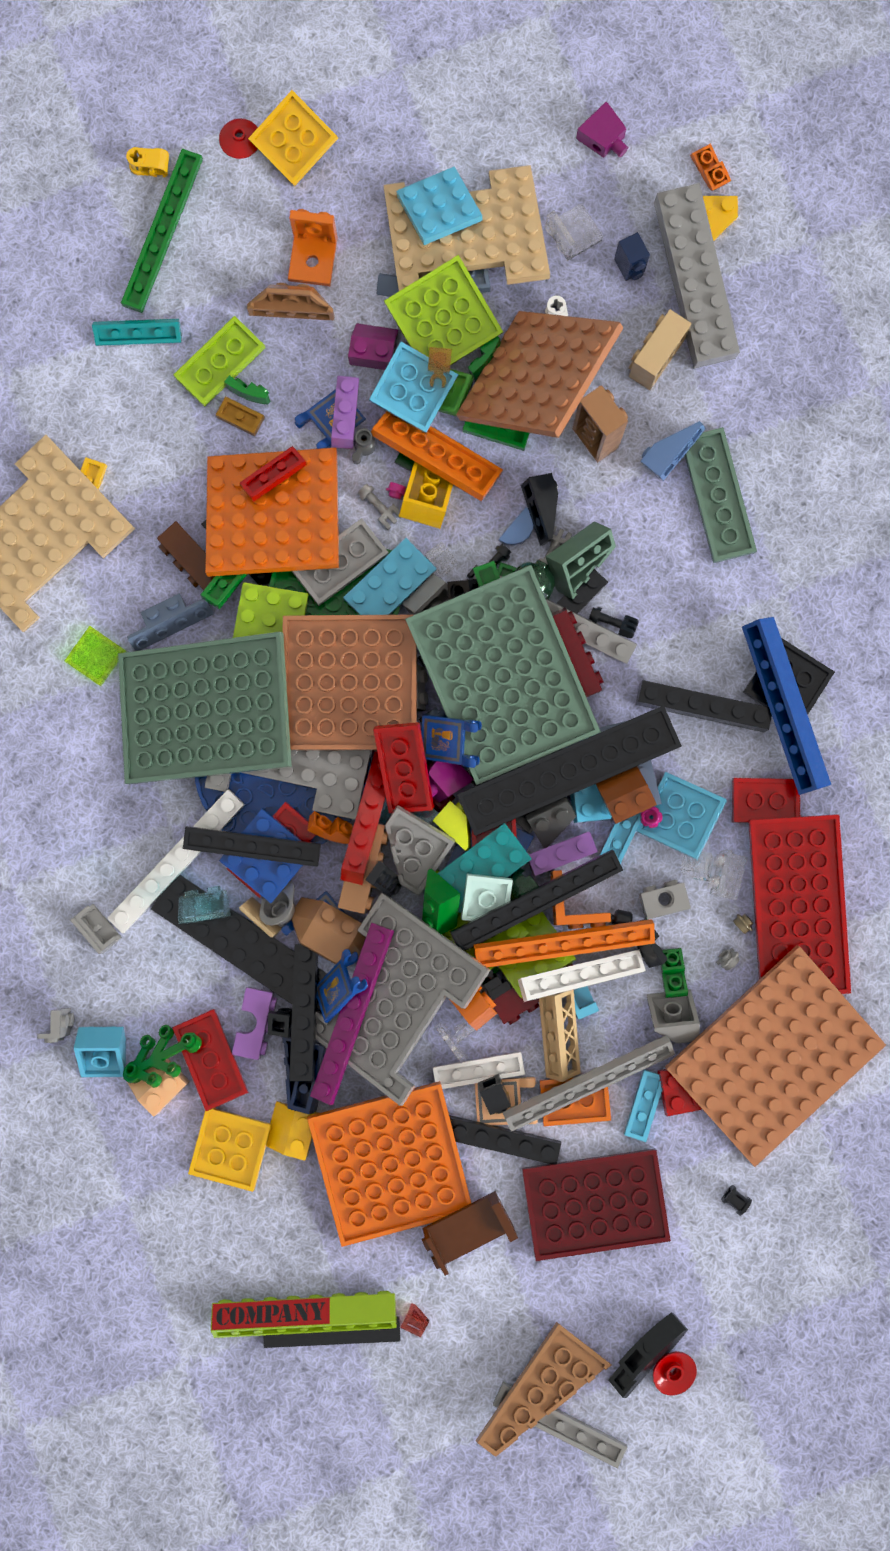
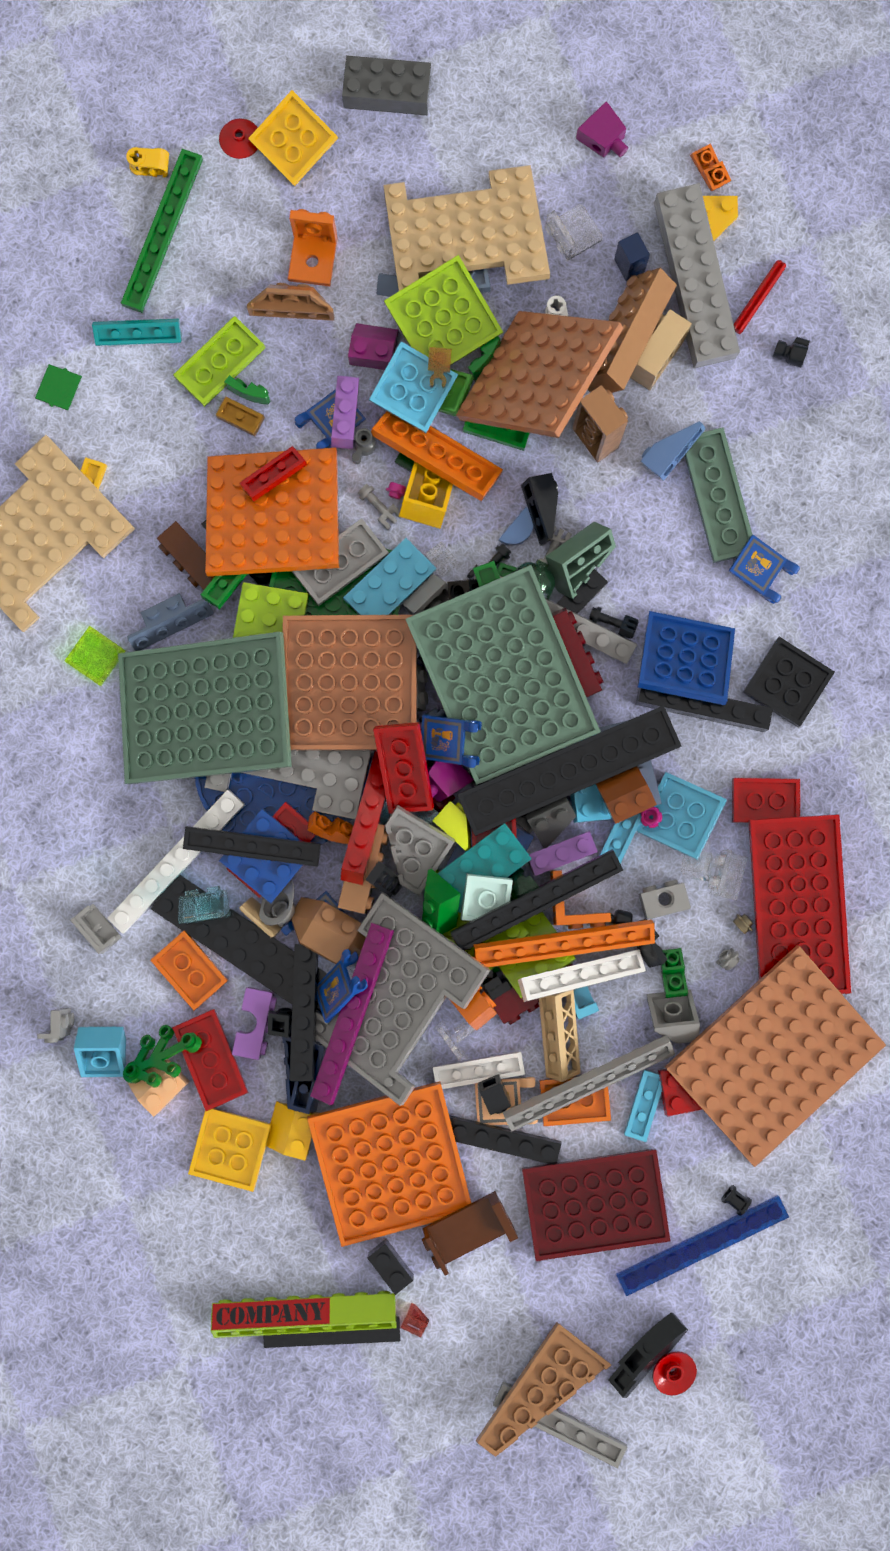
(58, 387): none -> green piece
(189, 970): none -> orange plate
(386, 85): none -> dark grey brick
(390, 1266): none -> black brick
(439, 205): medium azure plate -> none
(638, 313): none -> medium nougat brick
(686, 658): none -> blue plate
(702, 1245): none -> clear blue plate
(759, 296): none -> red axle
(759, 566): none -> blue flag
(786, 705): blue brick -> none
(793, 353): none -> black piece

